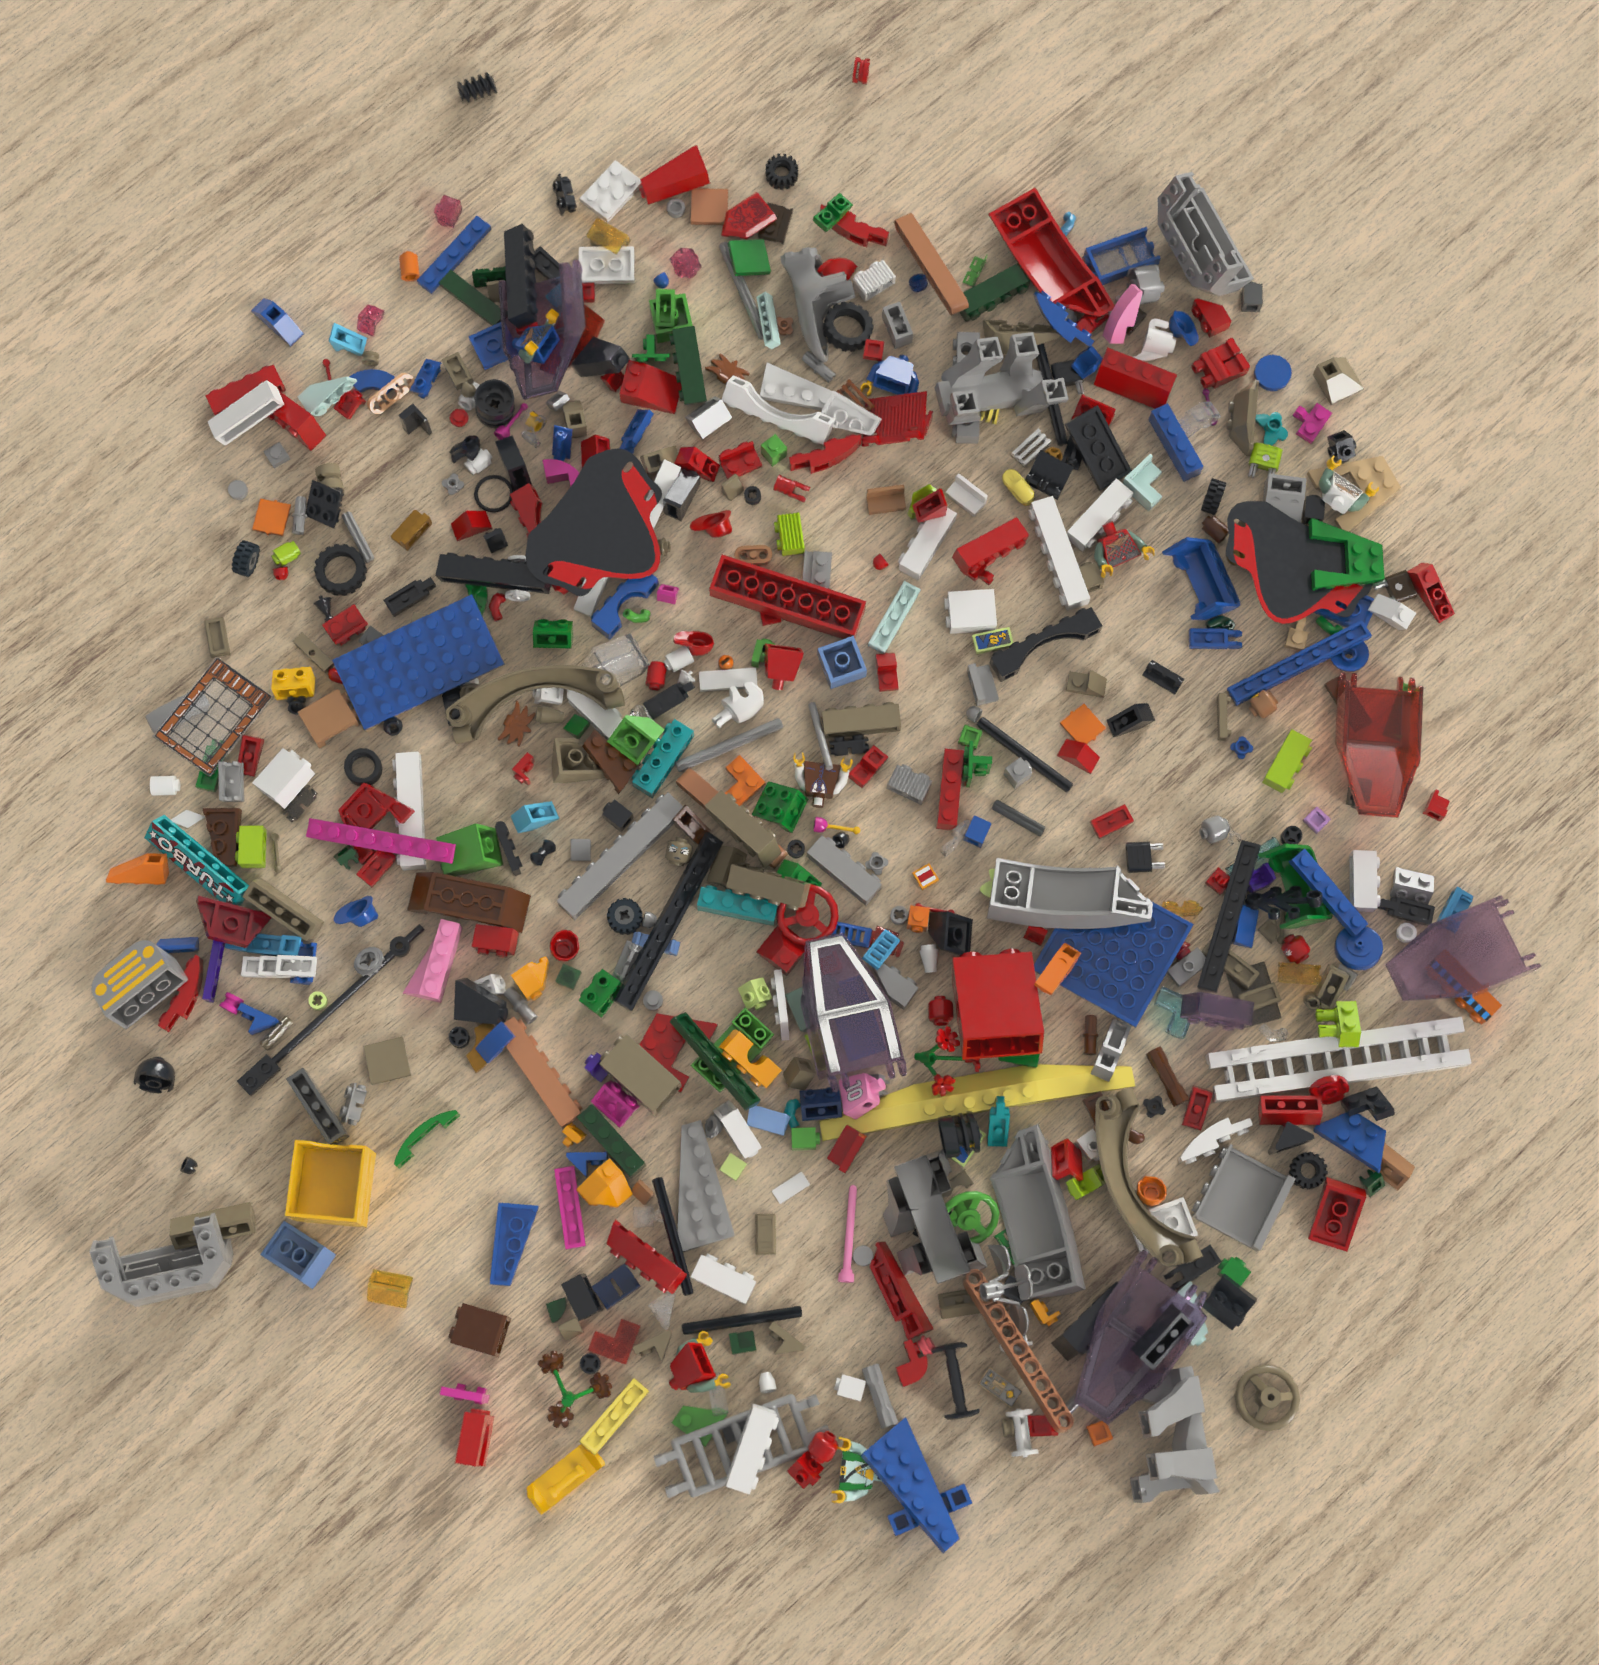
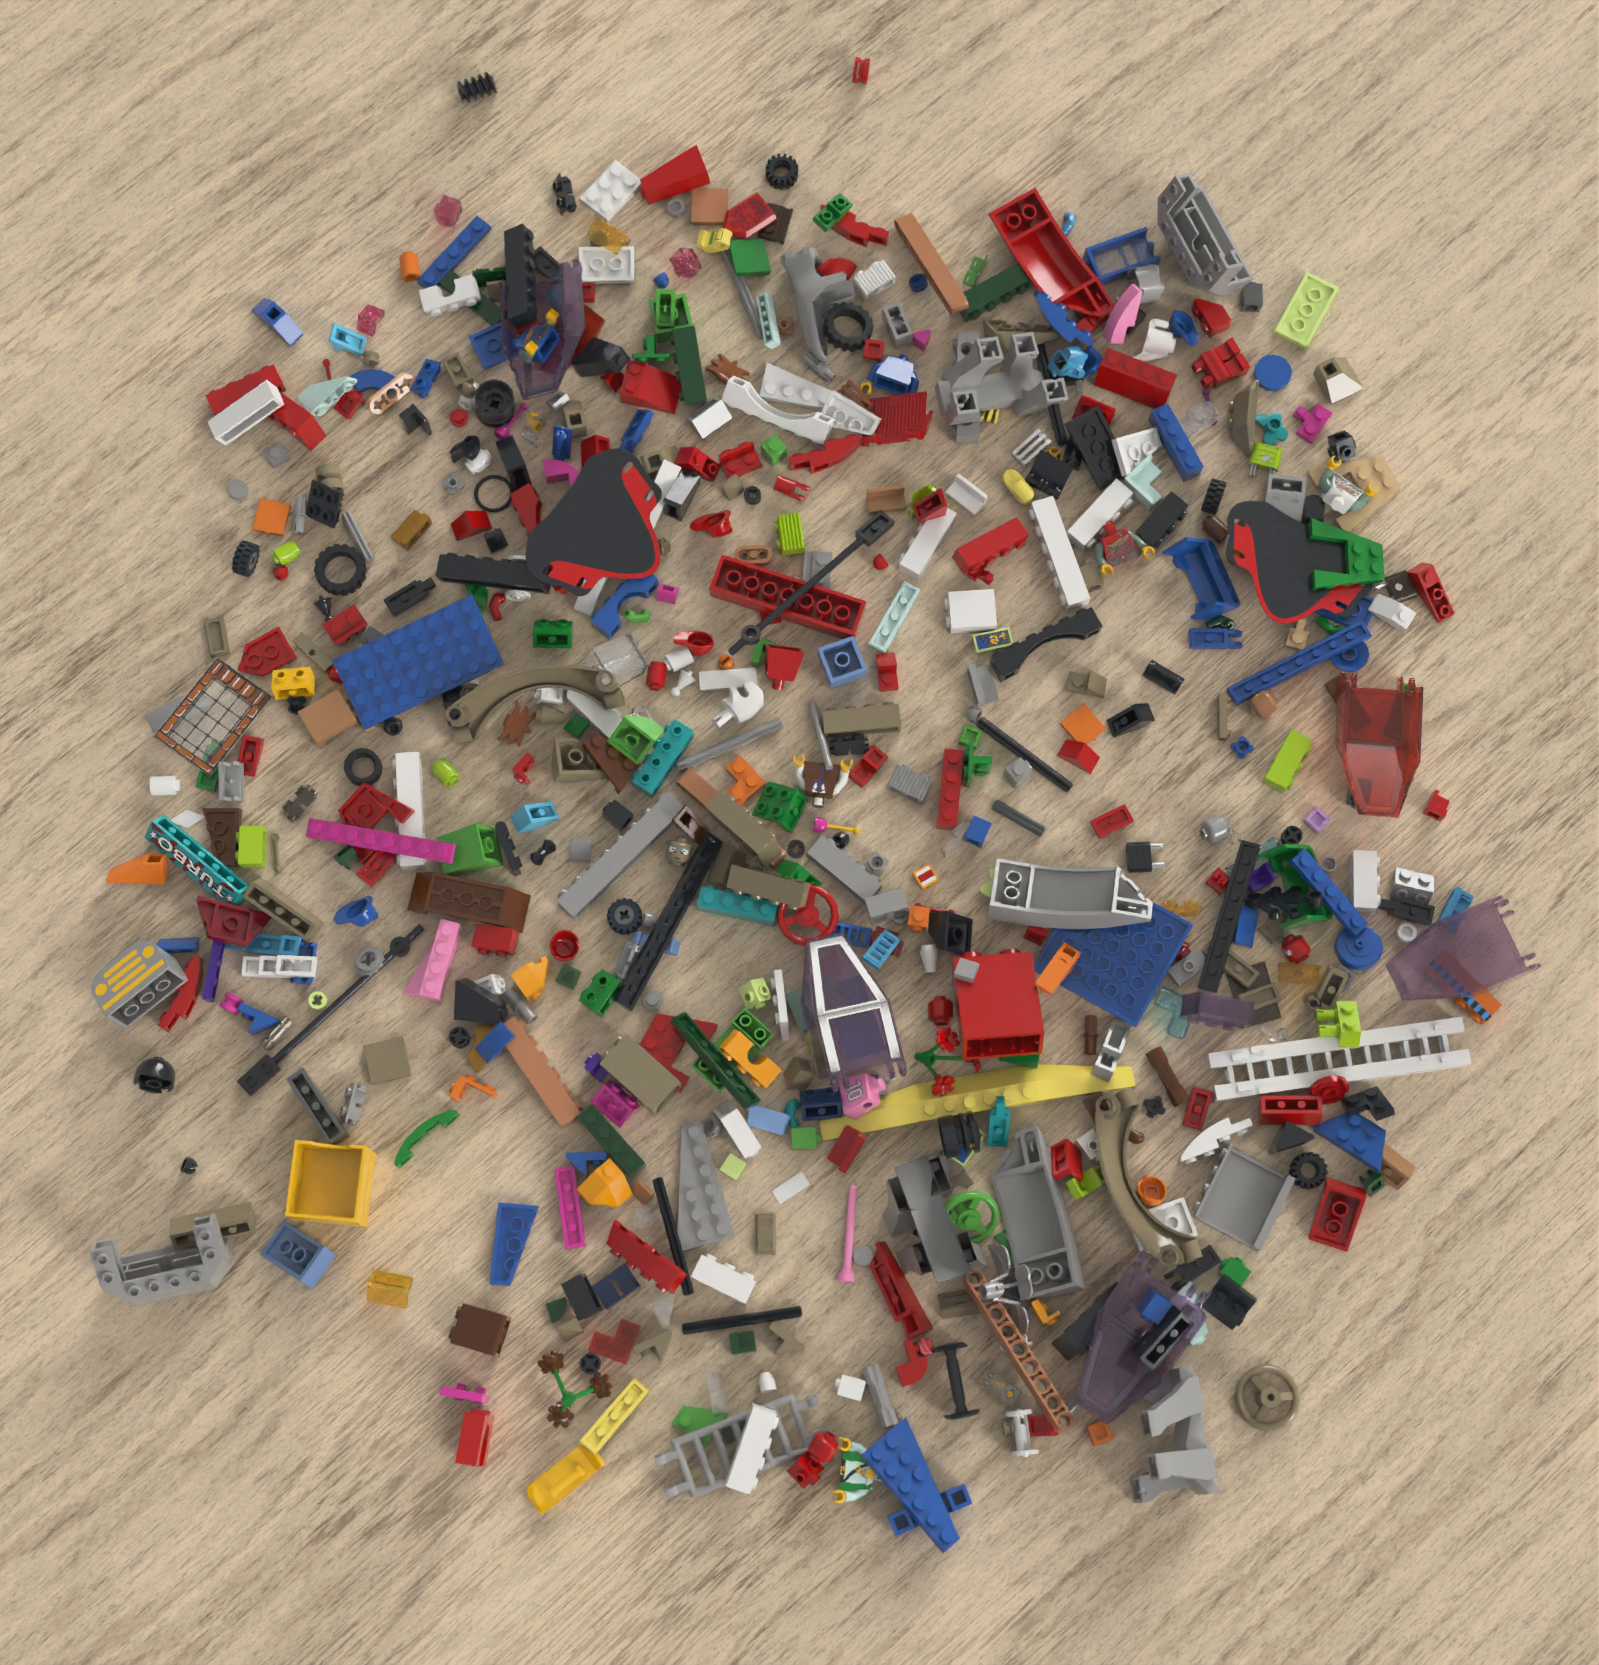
(266, 654): none -> red tile
(284, 777): white brick -> none
(445, 772): none -> lime brick
(458, 1089): none -> orange bracket
(465, 293): none -> white arch
(573, 1135): light orange tile -> none
(668, 699): black hinge -> none
(693, 1369): red torso -> none
(714, 241): none -> light yellow leg
(781, 951): red slope -> none
(867, 534): none -> black bar
(886, 906): none -> light grey hinge
(896, 986): light grey slope -> none
(921, 339): none -> dark pink slope
(966, 970): none -> light grey tile
(1074, 362): none -> dark azure helmet
(1134, 448): none -> white wing
(1154, 1307): none -> blue brick
(1162, 520): none -> black brick
(1306, 311): none -> yellowish green tile
(1333, 862): none -> light grey hinge

